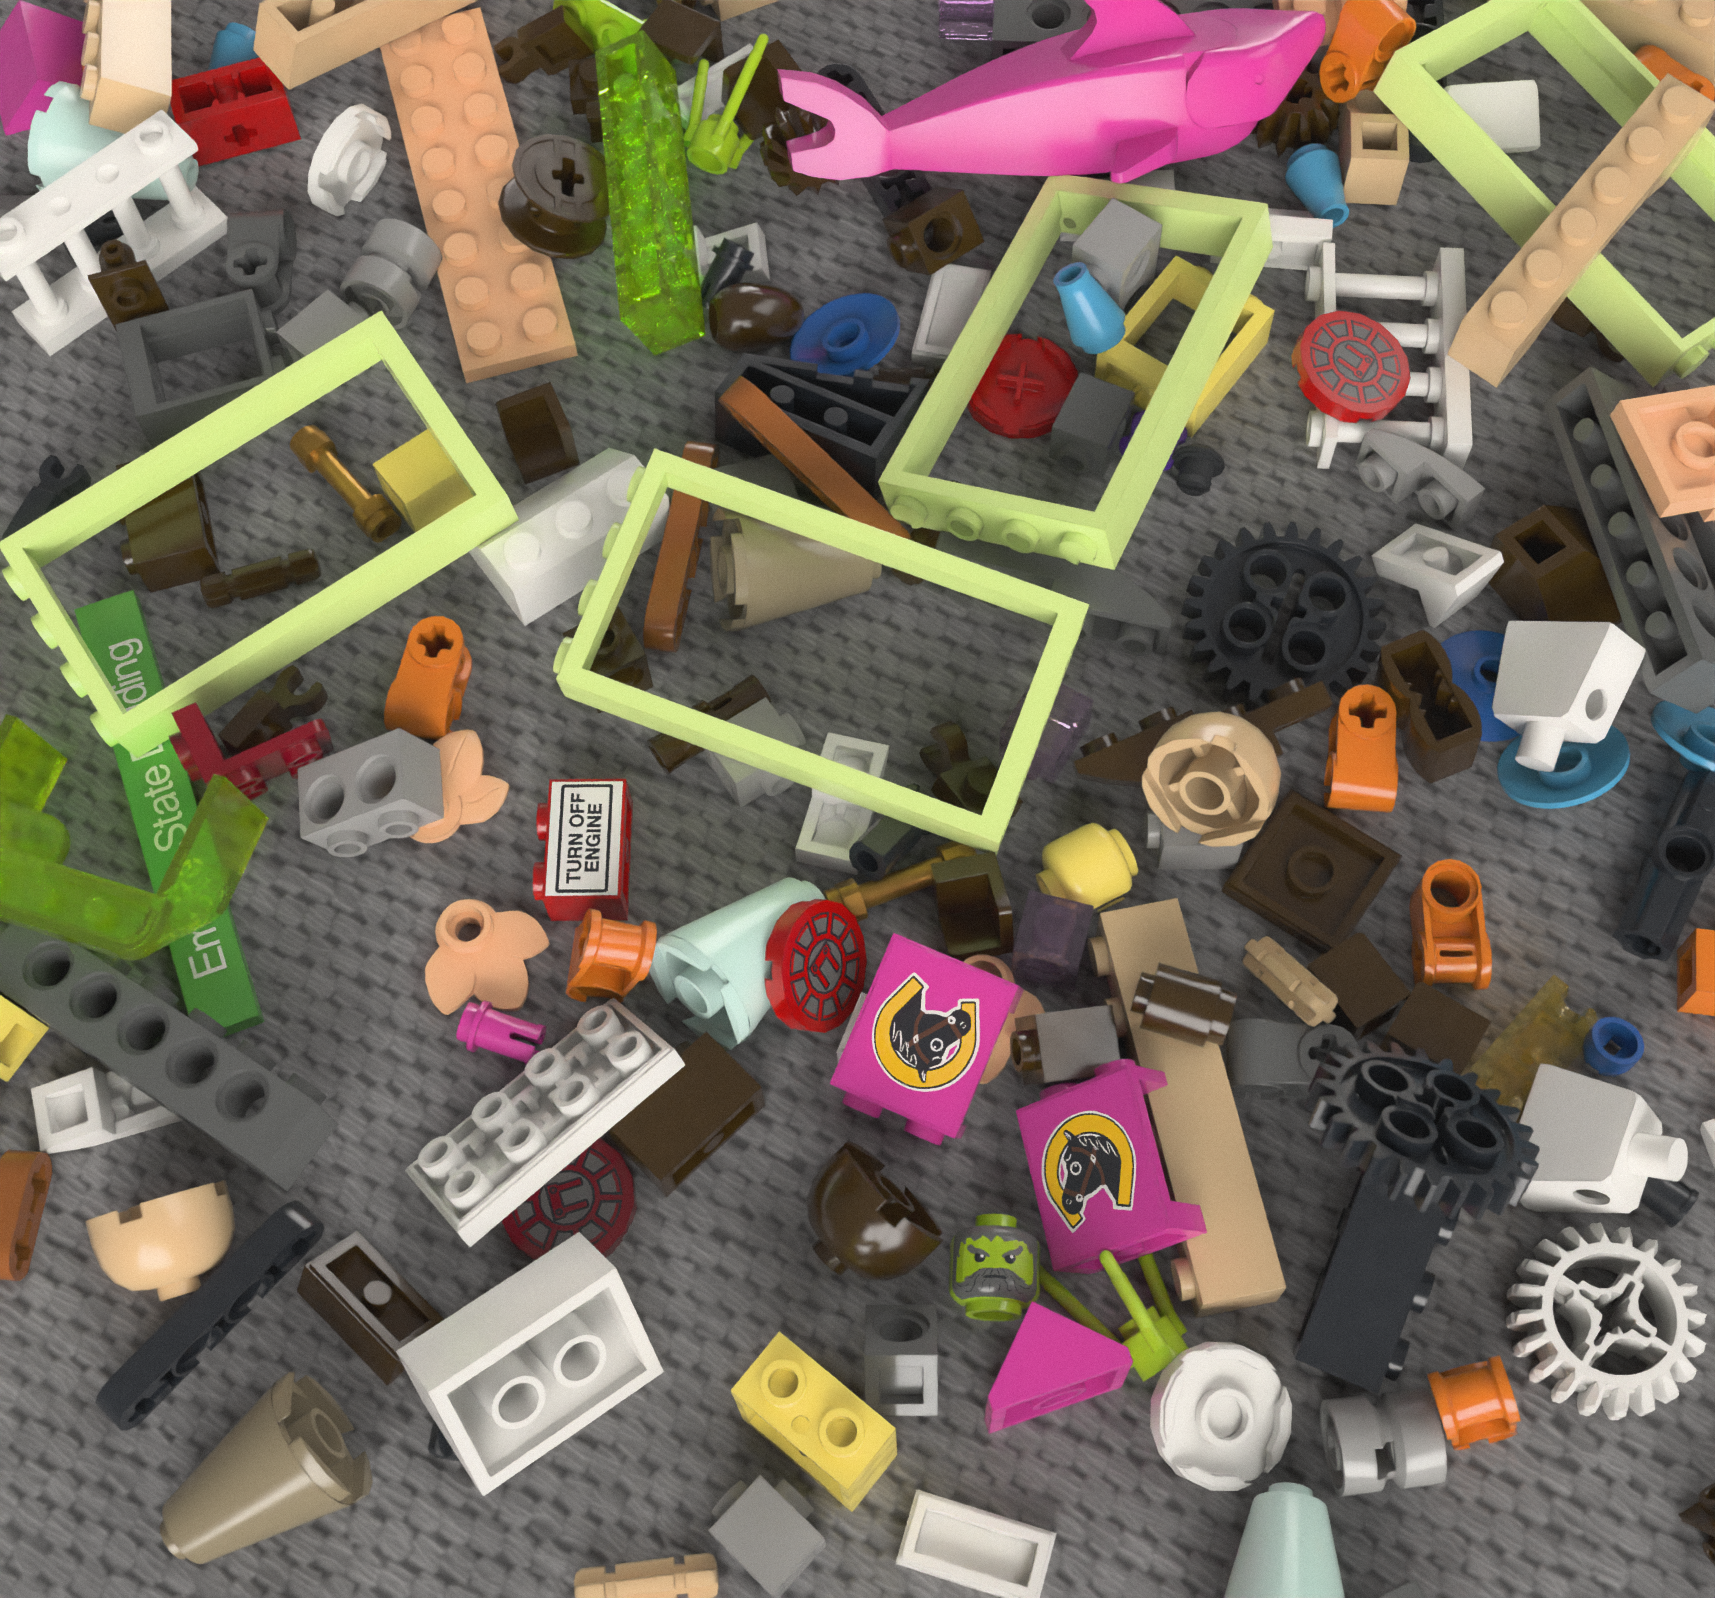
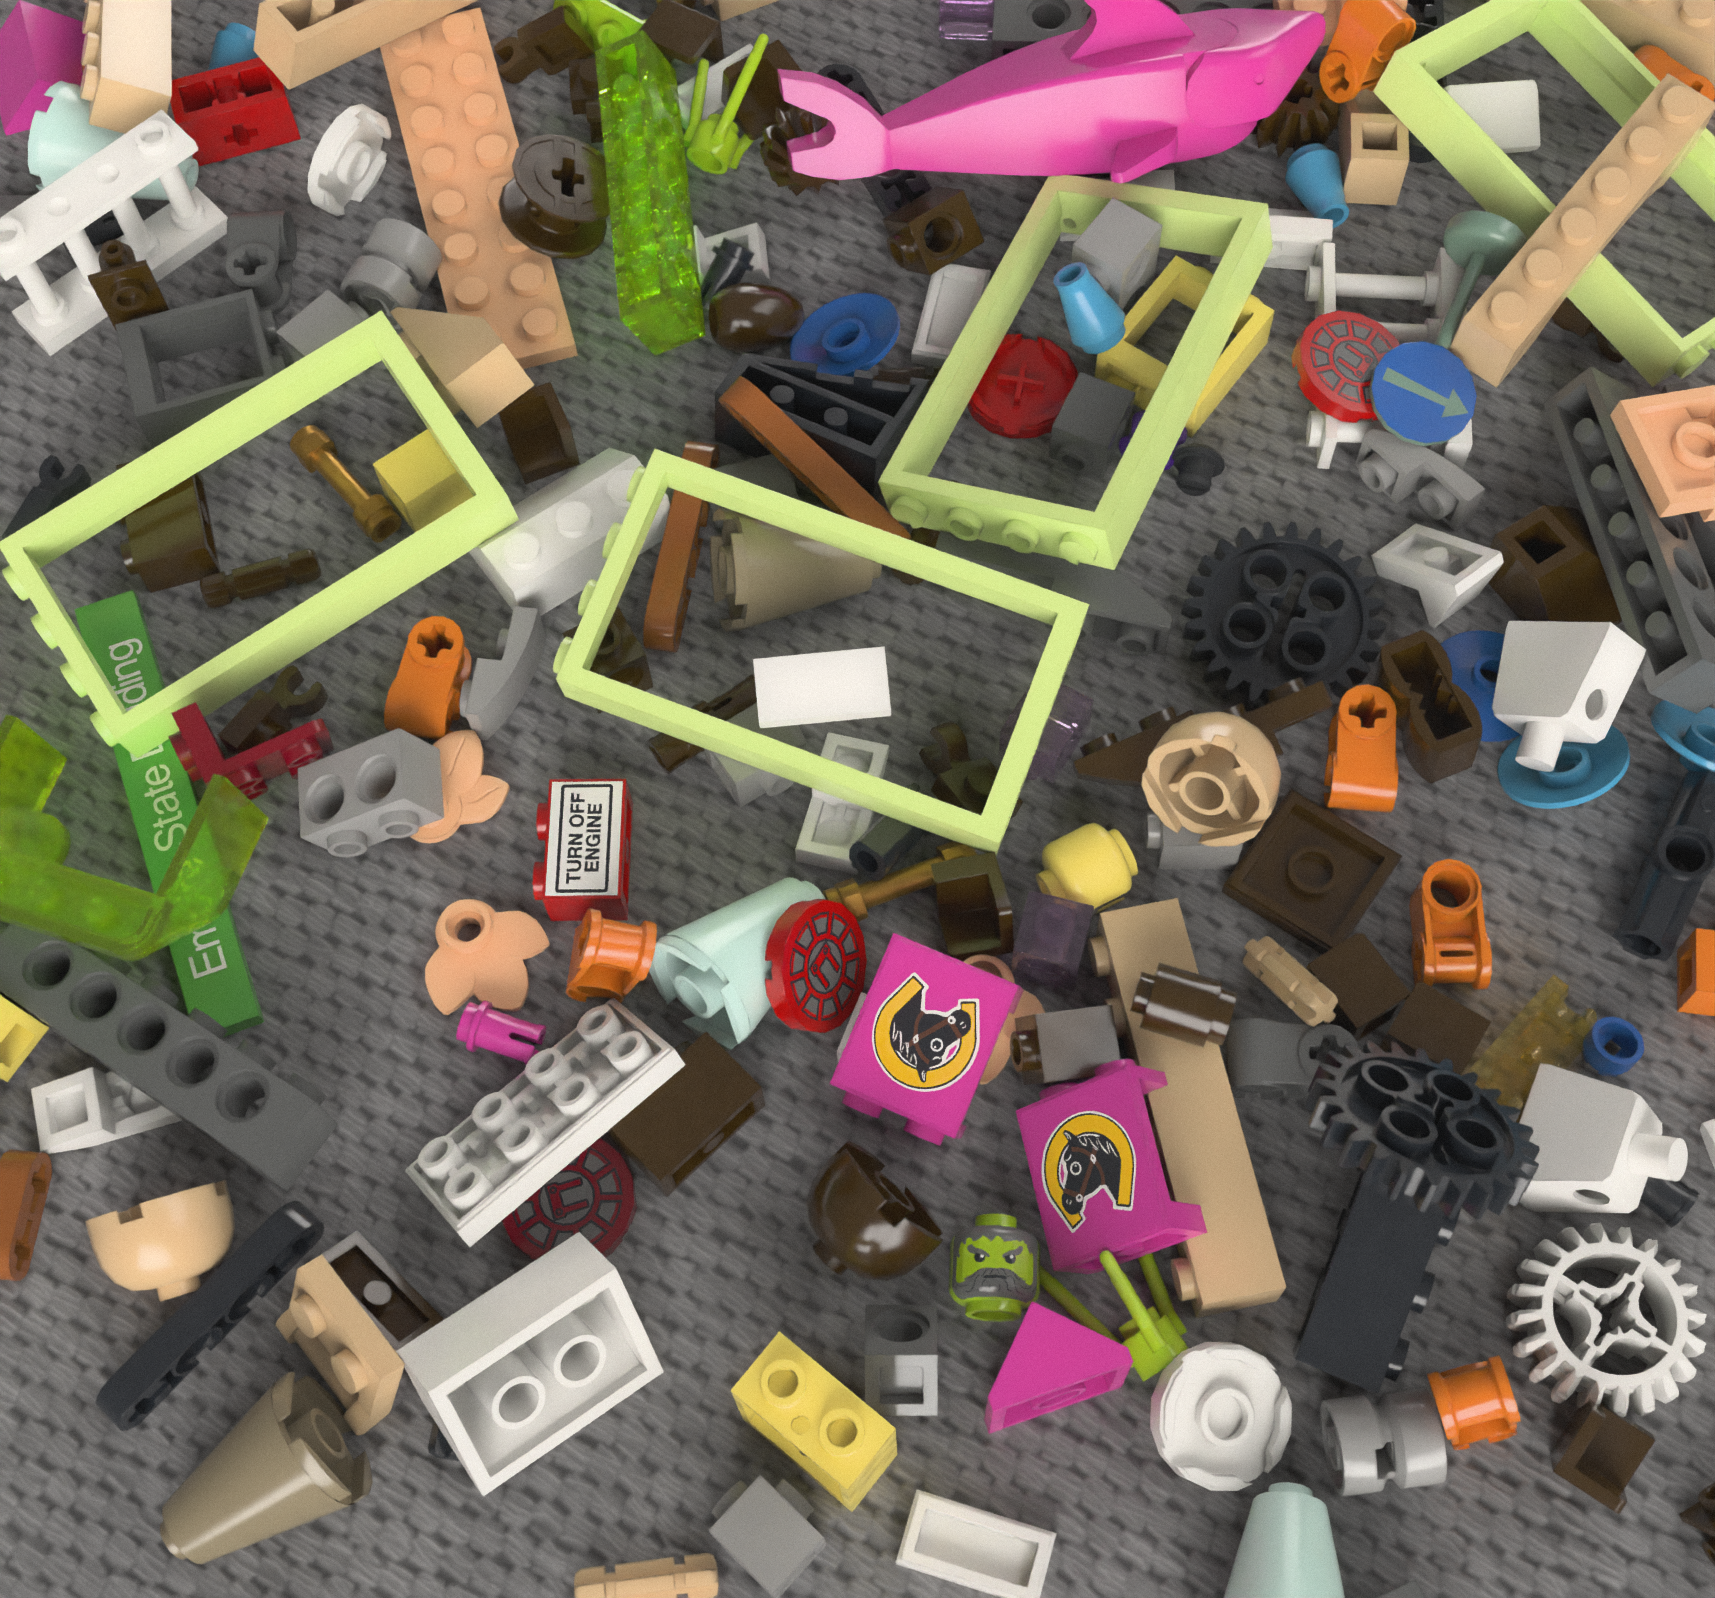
(342, 1344): none -> tan plate
(463, 361): none -> tan slope
(503, 682): none -> light grey slope
(822, 687): none -> white tile
(1421, 386): none -> piece
(1600, 1453): none -> dark brown panel

